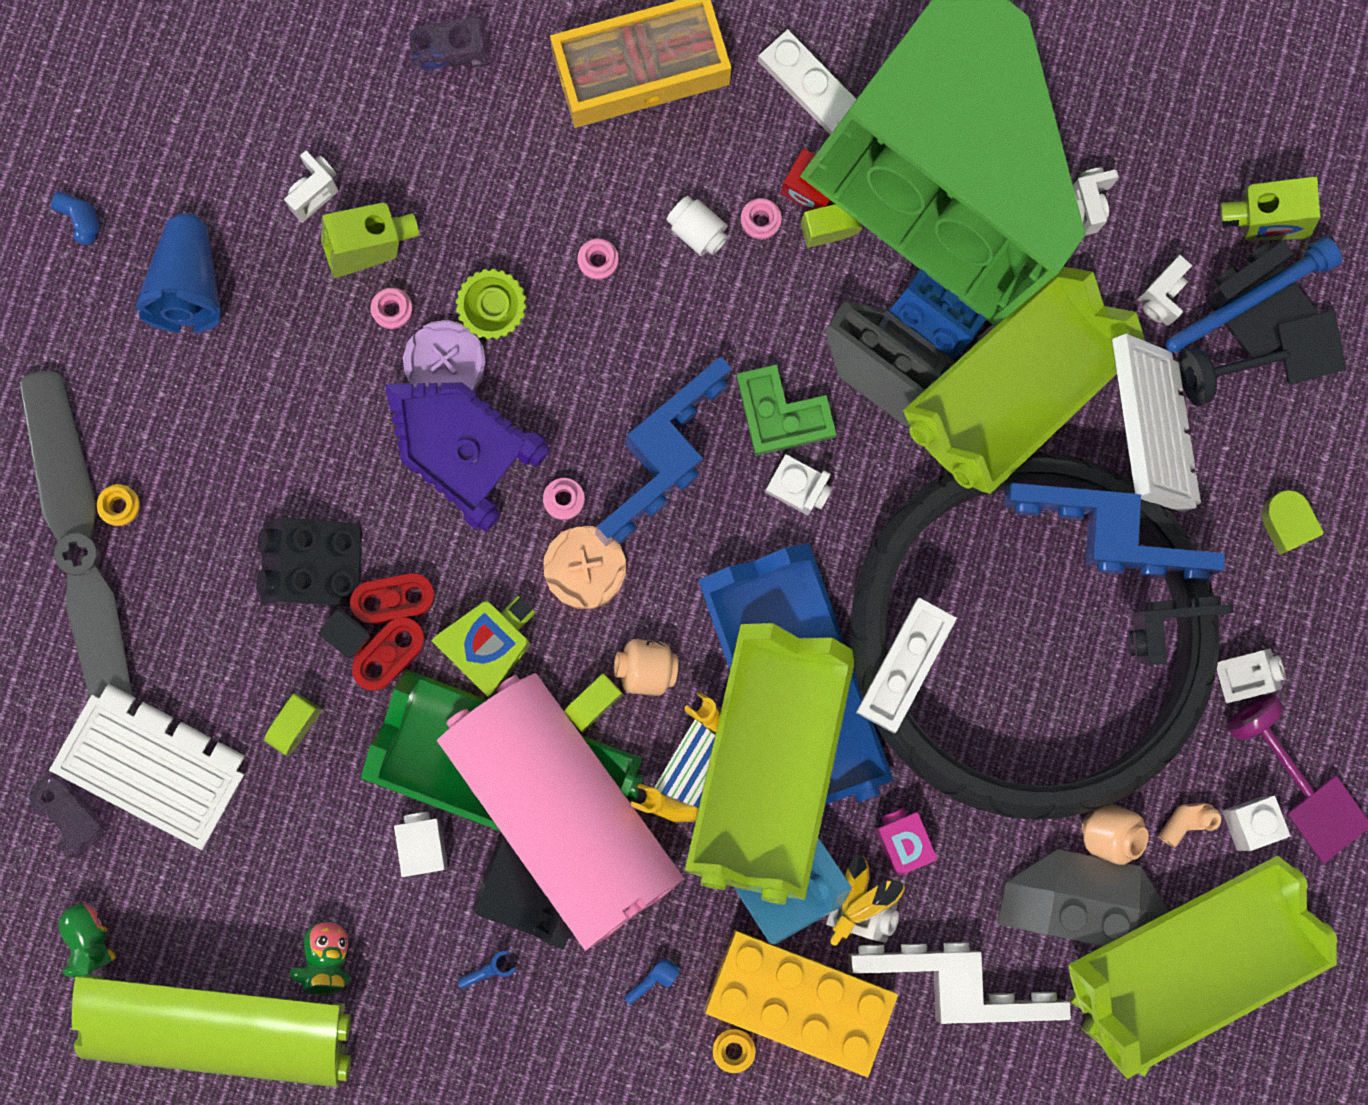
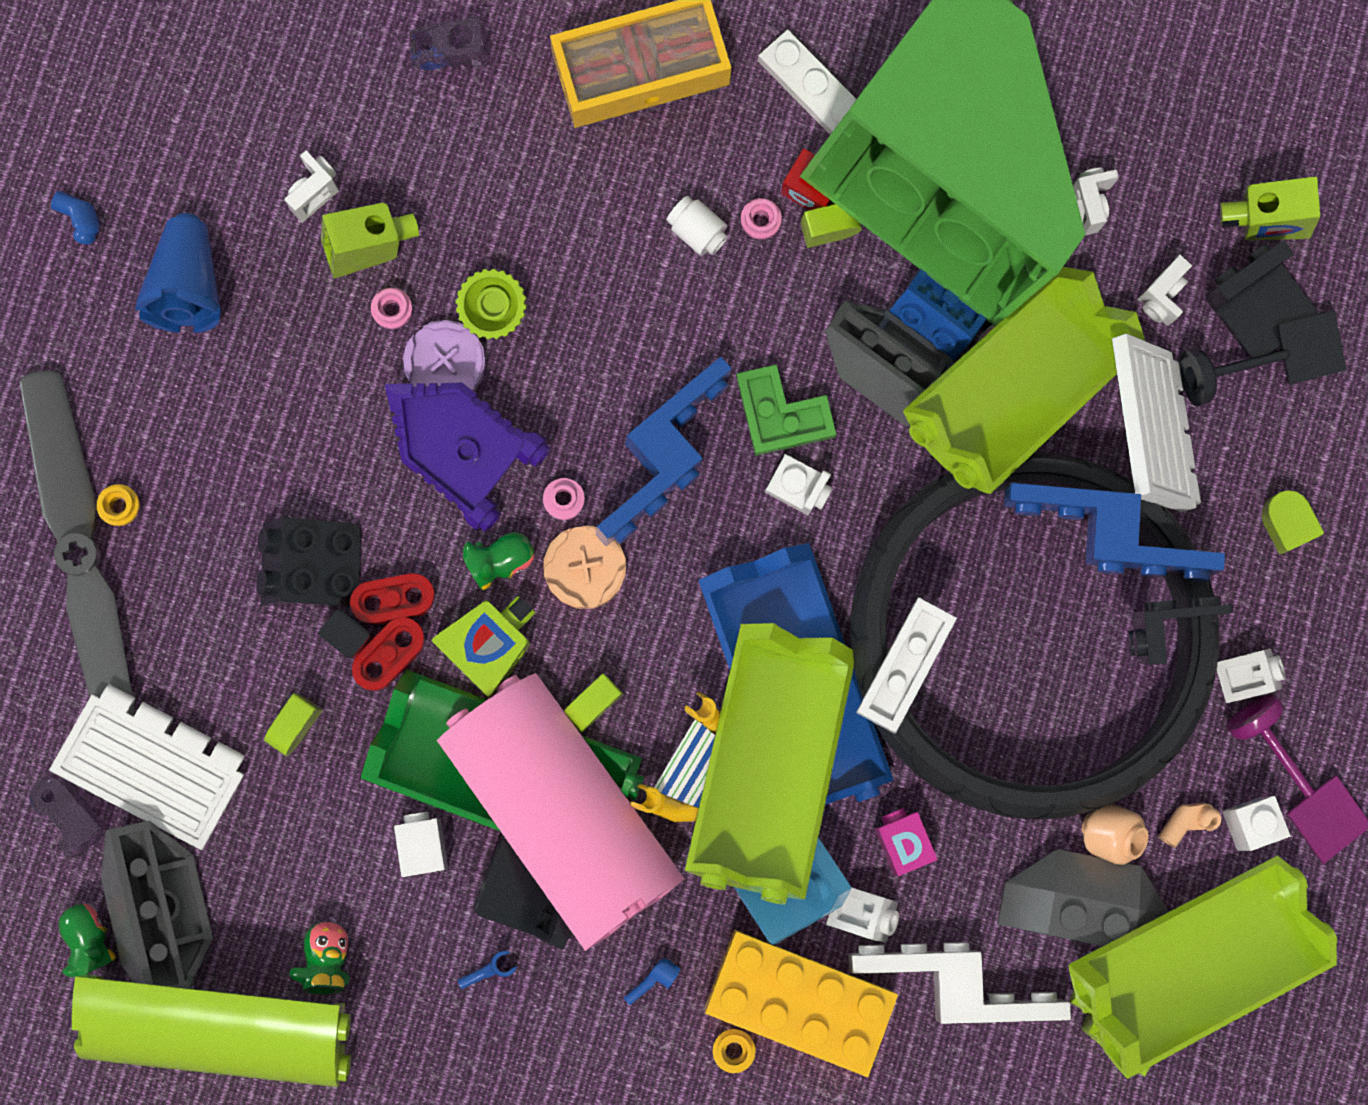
(154, 905): none -> dark grey wedge
(501, 559): none -> green animal
(594, 247): bright pink plate -> none
(646, 667): light nougat head -> none
(862, 904): yellow piece -> none
(1321, 256): blue piece -> none

